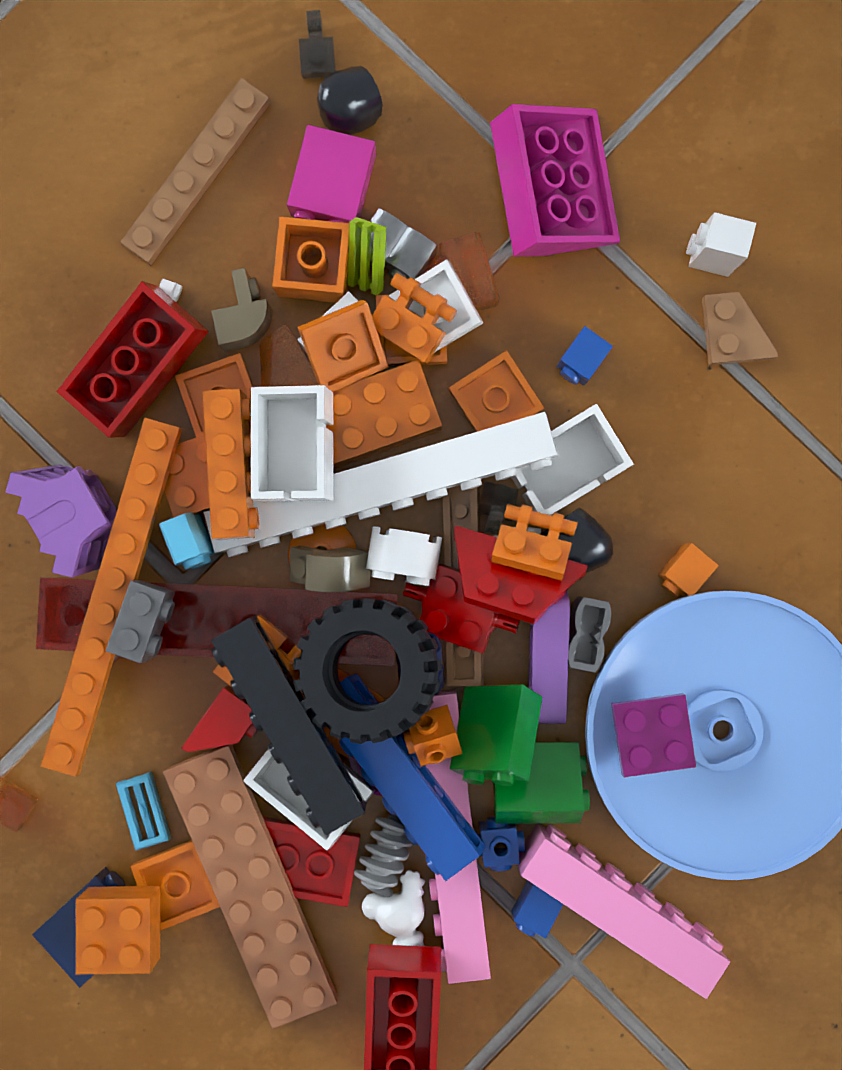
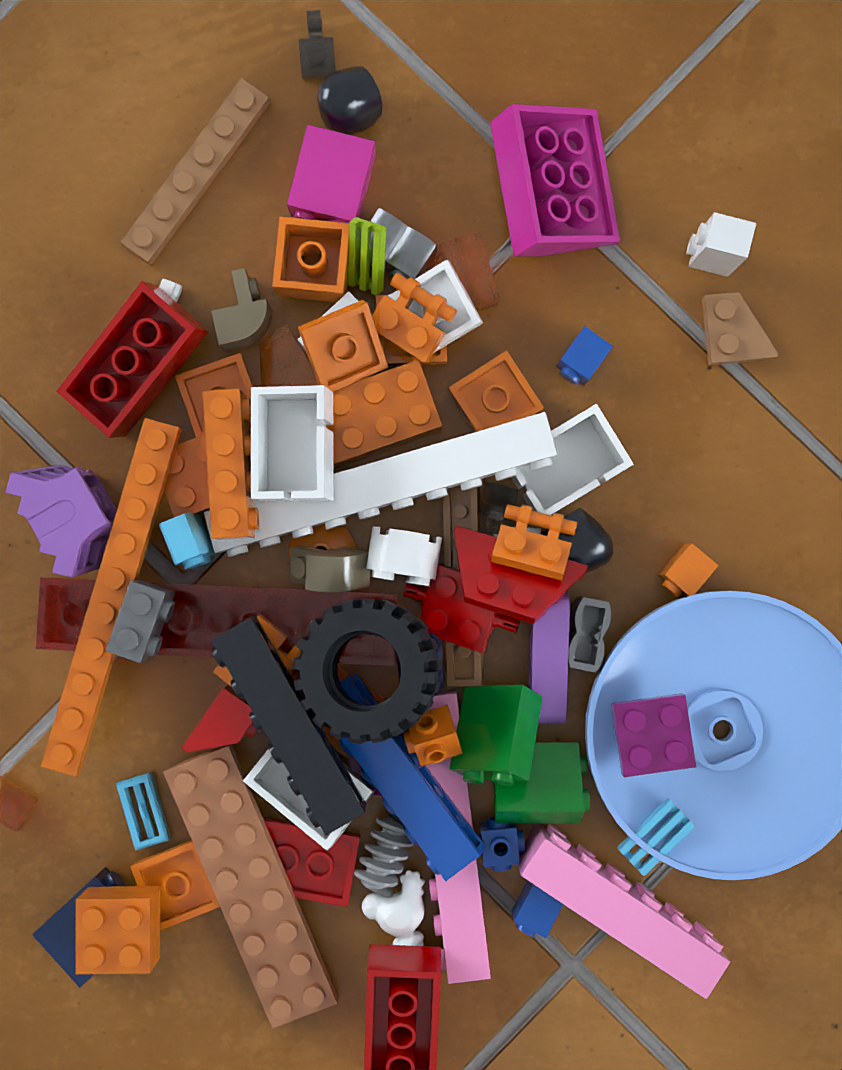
(675, 837): none -> medium azure tile

